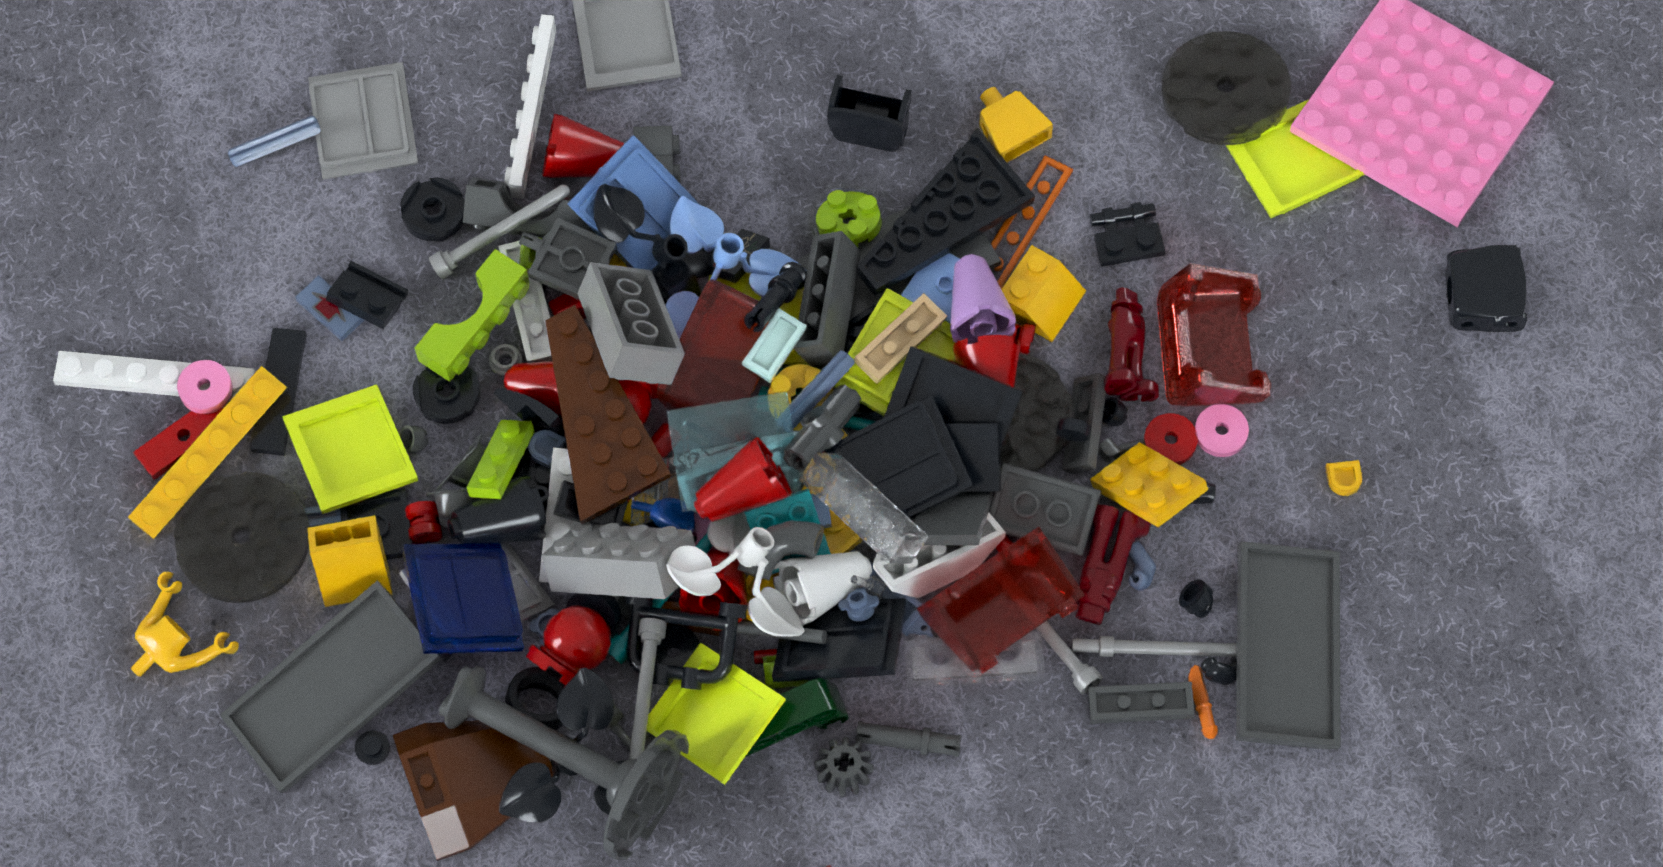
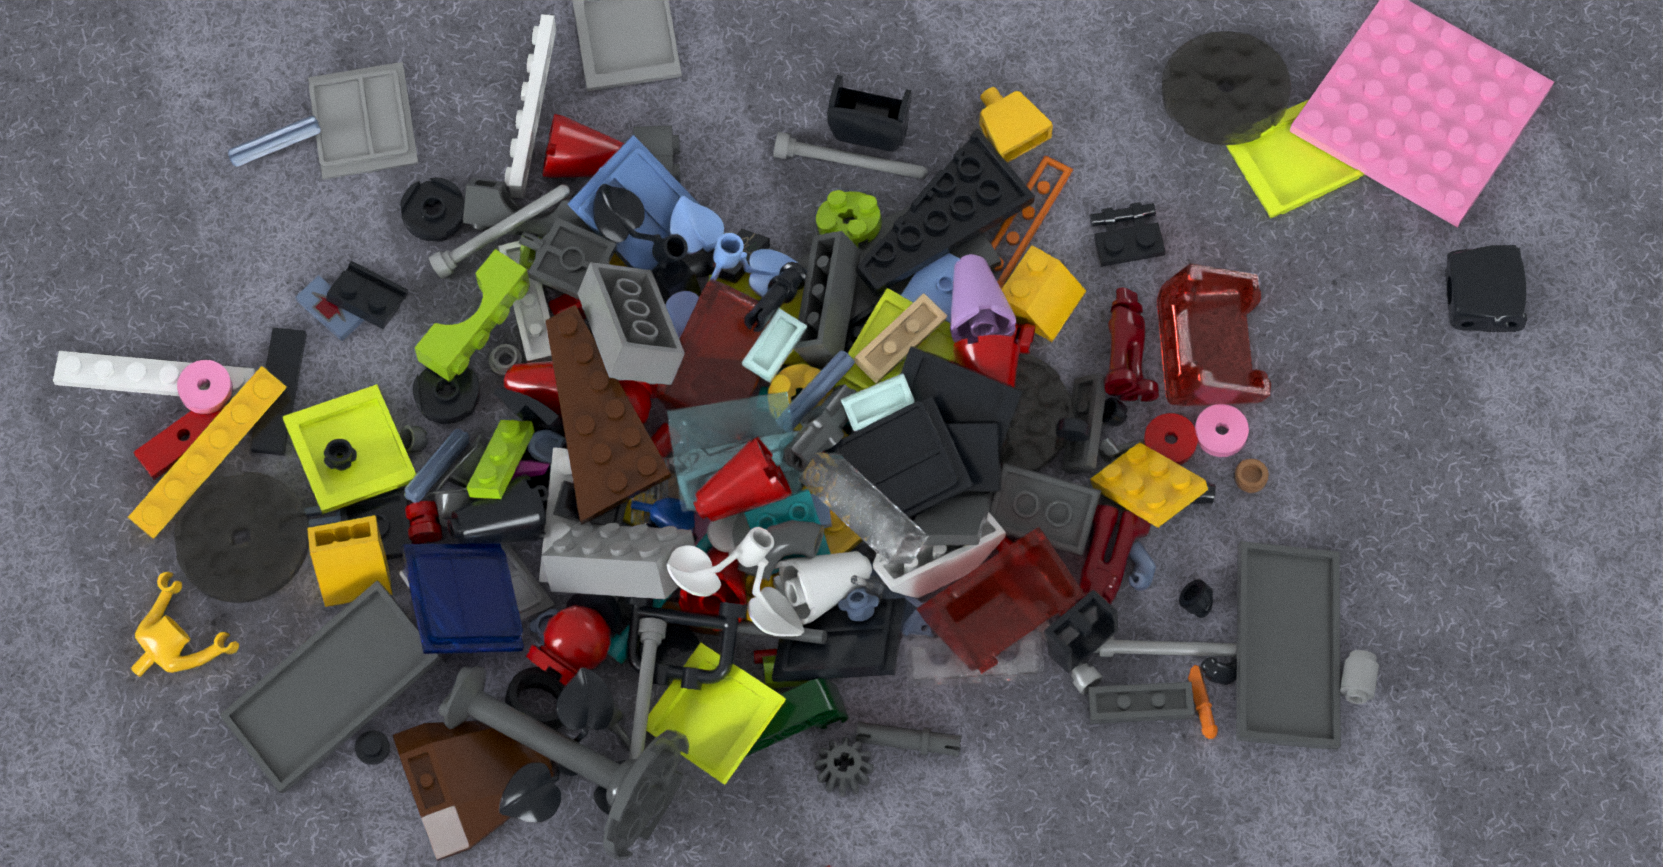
(339, 447): none -> black plate
(436, 465): none -> sand blue axle
(531, 468): none -> magenta bar
(788, 146): none -> light grey piece
(877, 402): none -> light aqua tile
(1081, 631): none -> black window
(1251, 475): none -> medium nougat tile
(1344, 477): yellow tile -> none
(1359, 677): none -> light grey brick

